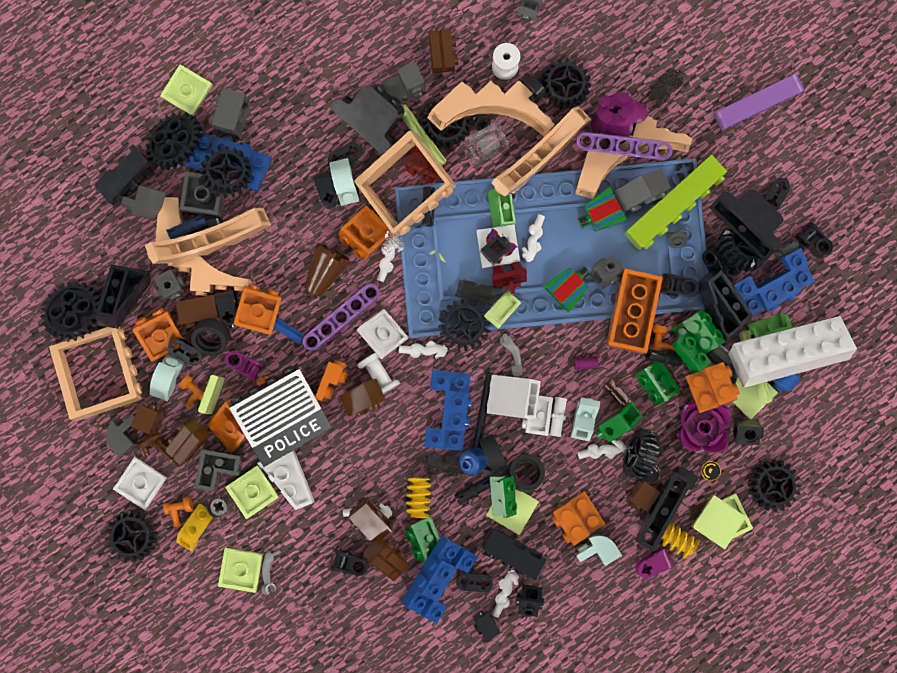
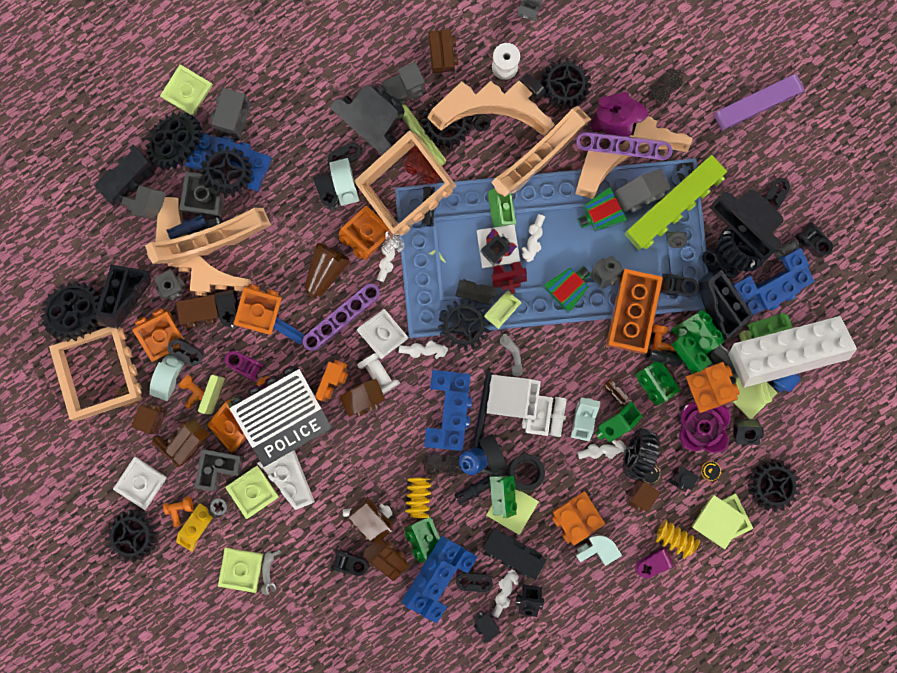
(118, 436): dark grey brick -> none
(142, 445): reddish brown bar -> none
(206, 347): black tyre -> none
(486, 142): clear panel -> none
(585, 363): magenta pin -> none
(662, 511): black brick -> none

